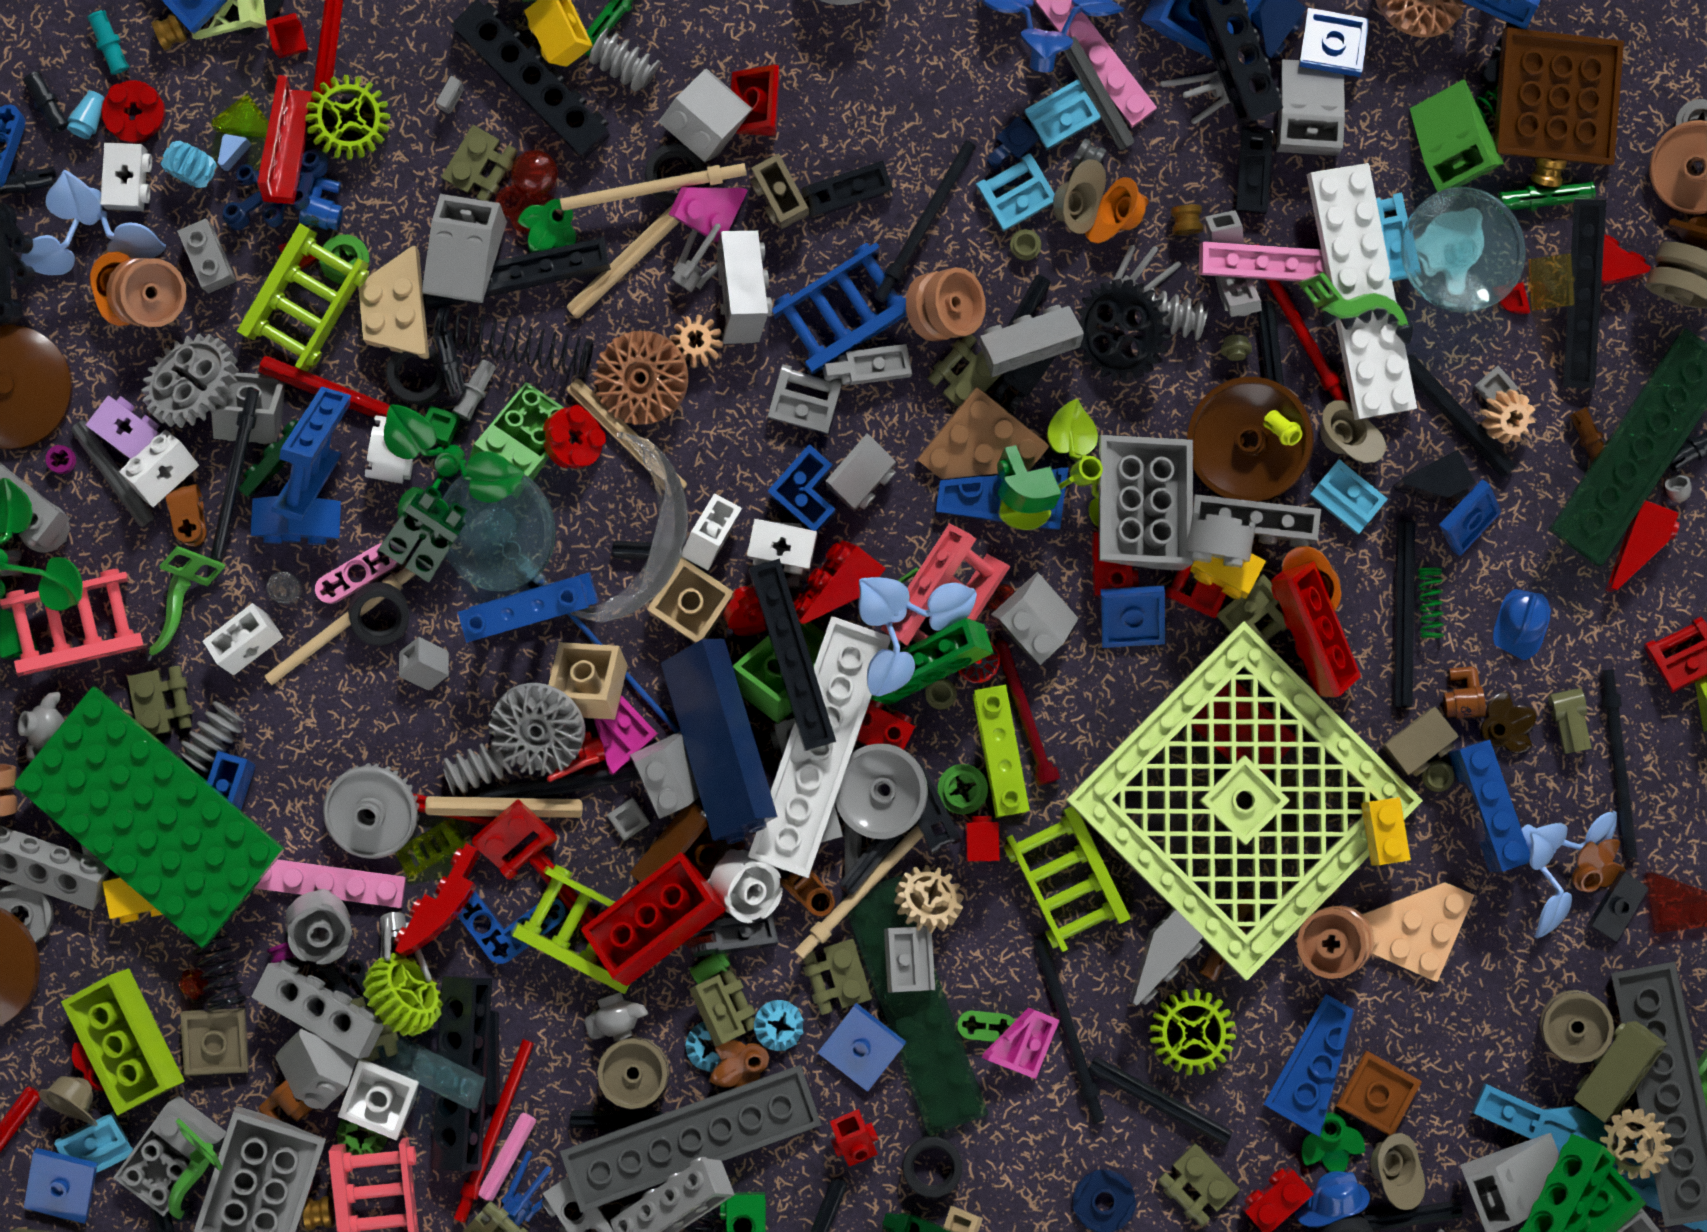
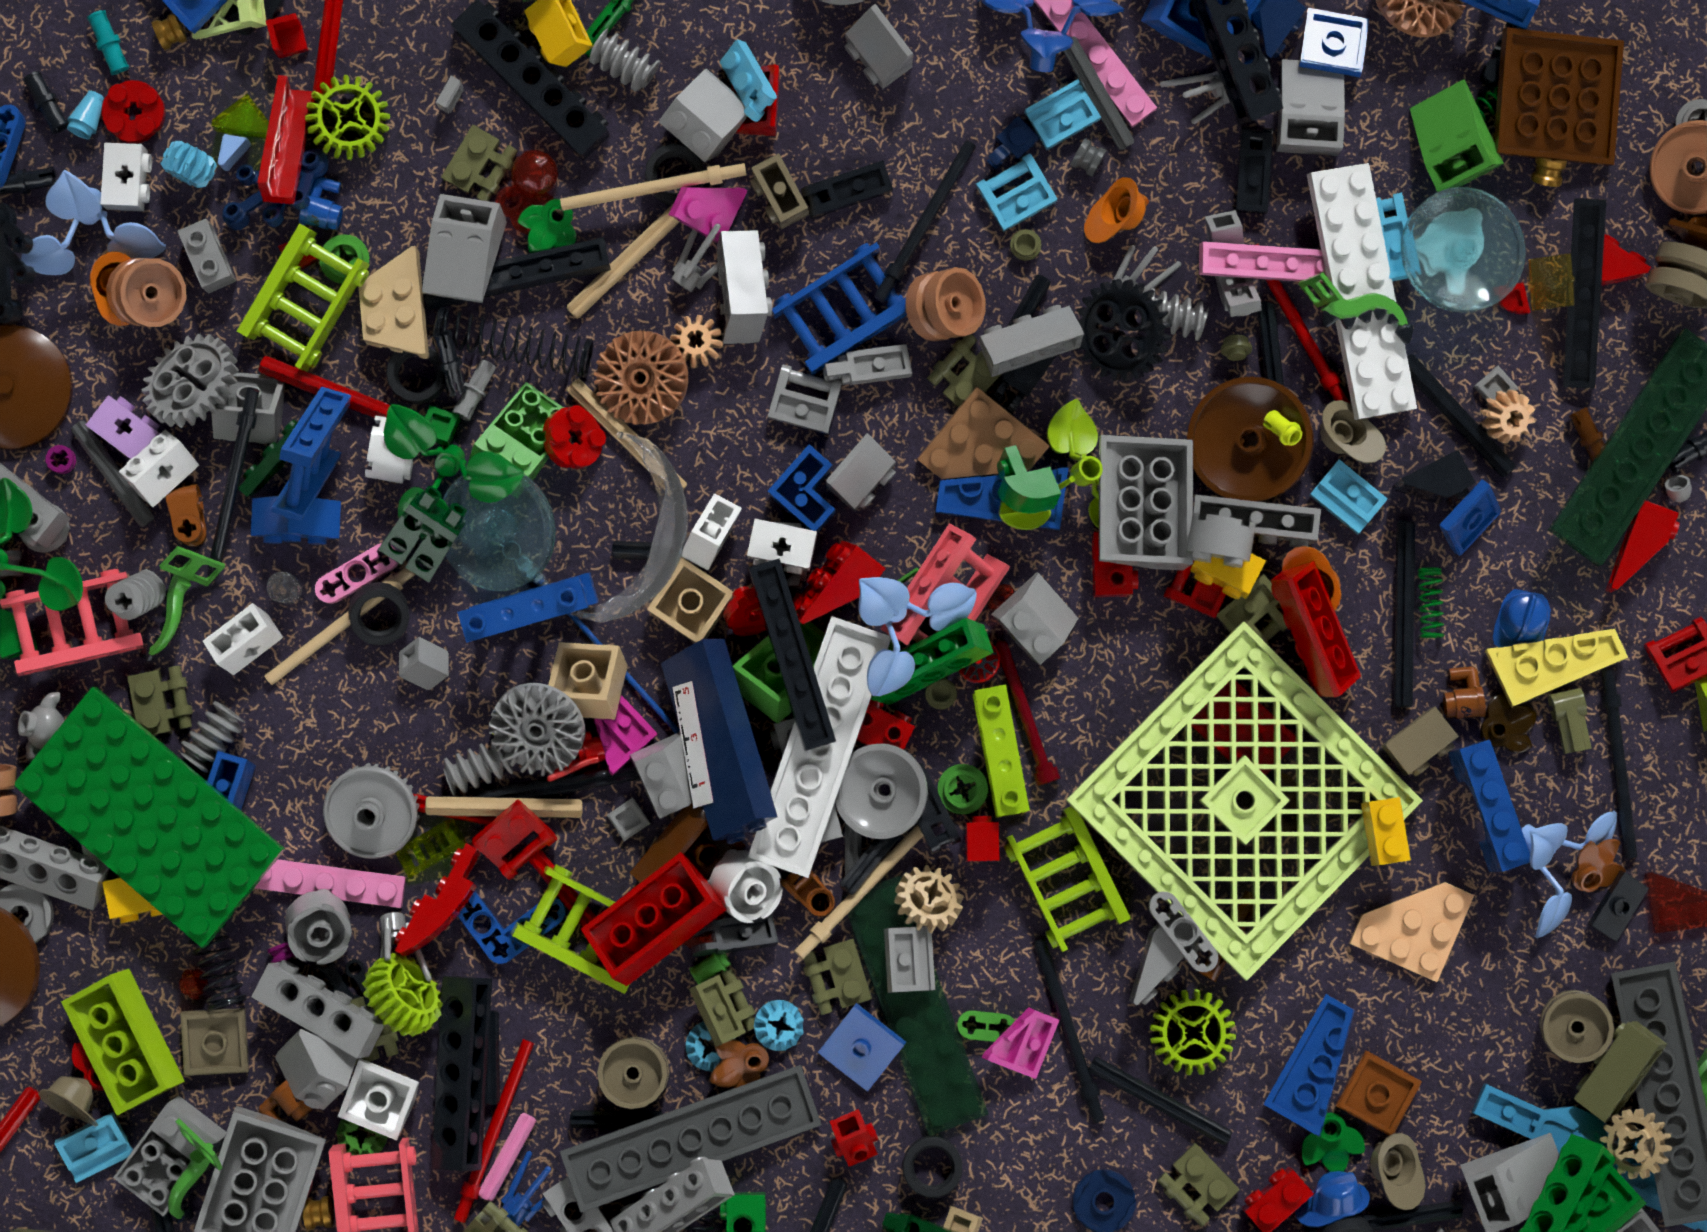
(60, 1185): blue plate -> none
(135, 595): none -> light grey piece
(434, 1072): clear light blue plate -> none
(614, 1018): light grey piece -> none
(692, 744): none -> white sticker
(748, 80): none -> medium azure plate
(878, 48): none -> light grey slope
(1080, 197): dark tan piece -> none
(1132, 616): blue plate -> none
(1187, 219): pearl gold wheel -> none
(1204, 946): none -> light grey beam
(1317, 945): nougat wheel -> none
(1438, 776): olive plate -> none
(1512, 201): green pin -> none
(1545, 665): none -> light yellow wing

